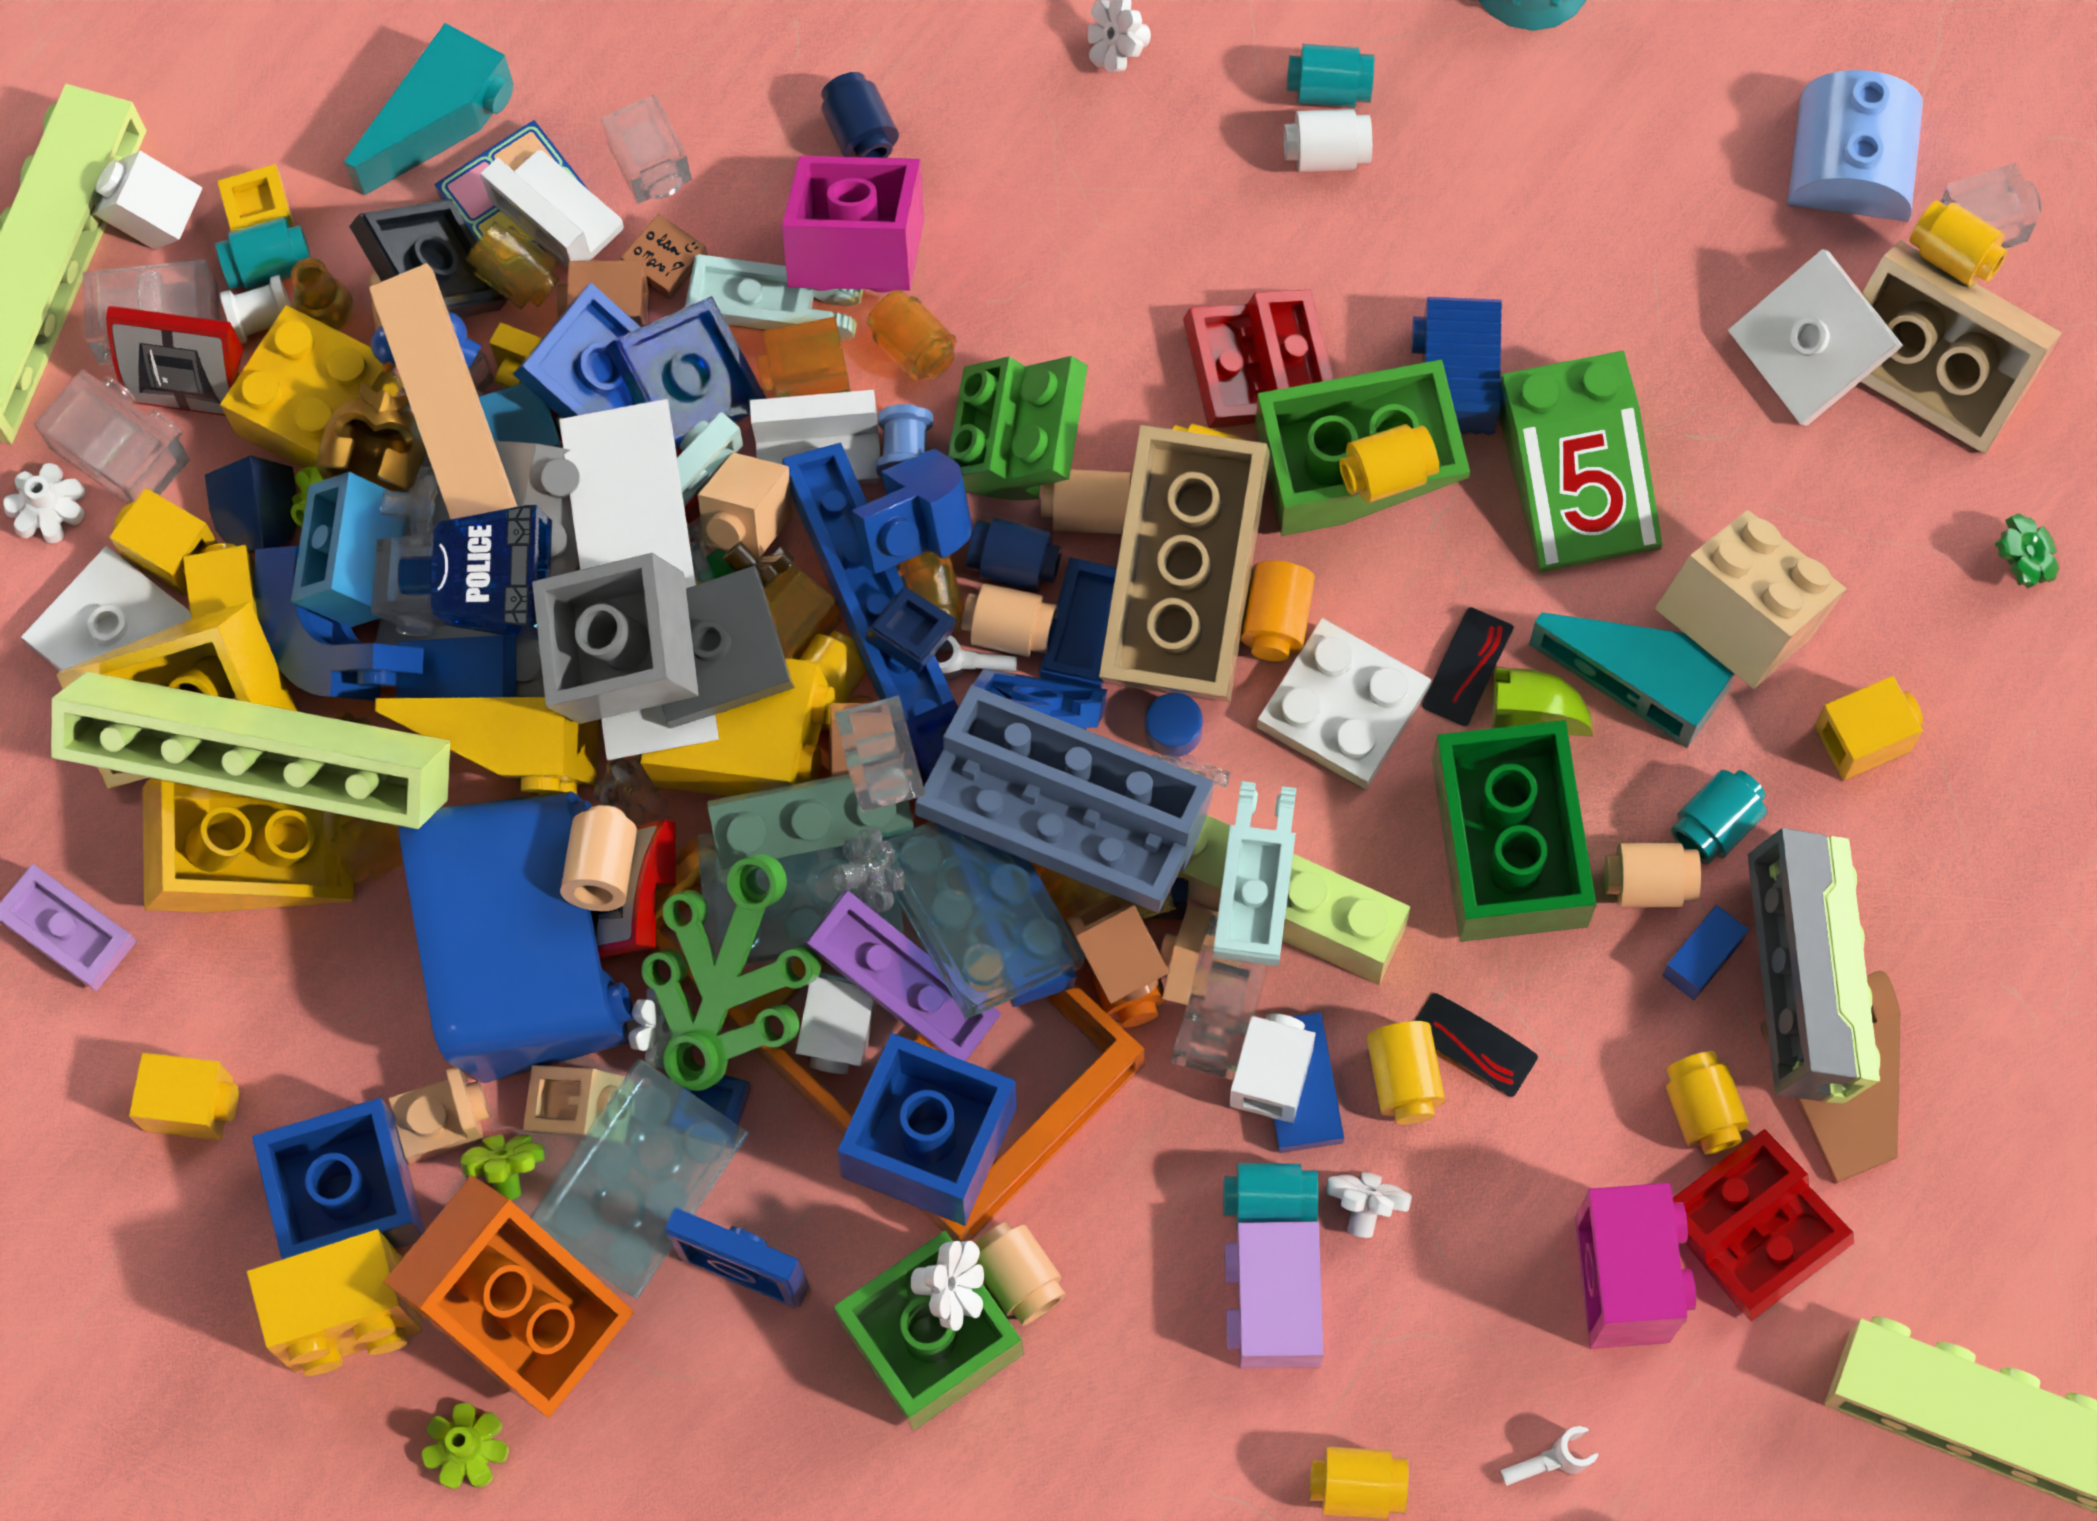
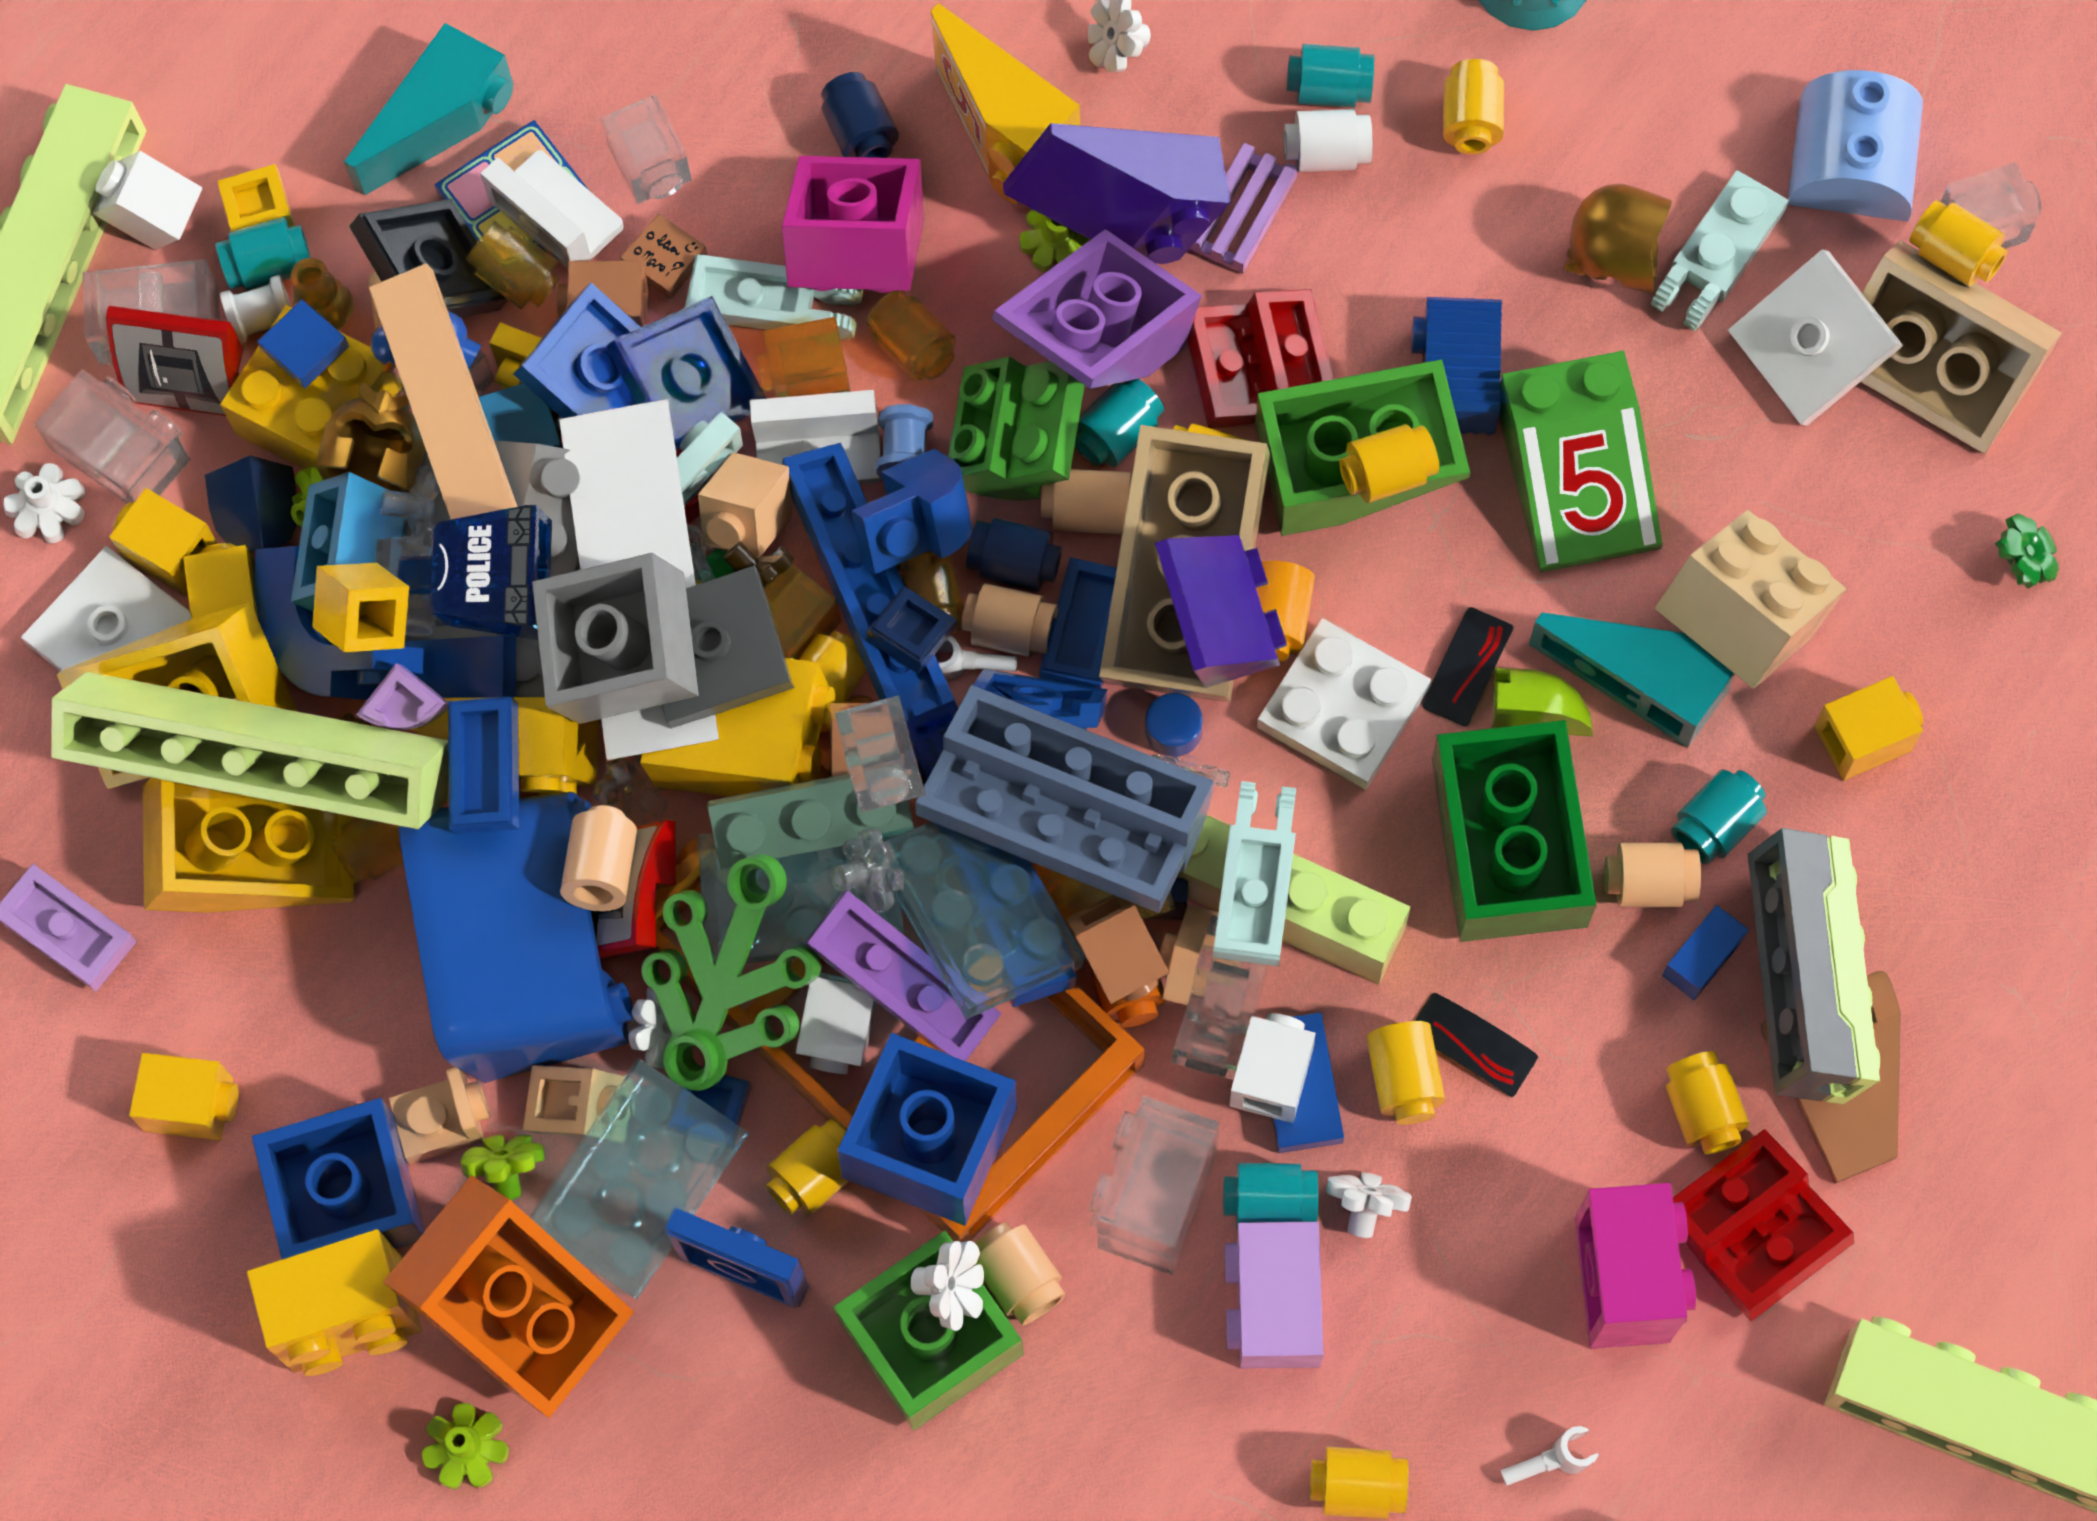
(303, 343): none -> blue tile
(360, 607): none -> yellow brick
(402, 702): none -> lavender tile
(483, 765): none -> blue tile
(808, 1170): none -> yellow brick
(995, 96): none -> yellow slope
(1048, 241): none -> lime plant
(1103, 313): none -> medium lavender slope
(1113, 421): none -> teal brick
(1136, 184): none -> dark purple slope
(1157, 1183): none -> clear piece
(1220, 607): none -> dark purple slope
(1264, 168): none -> lavender tile
(1473, 106): none -> yellow brick
(1618, 236): none -> pearl gold helmet
(1722, 246): none -> light aqua hinge

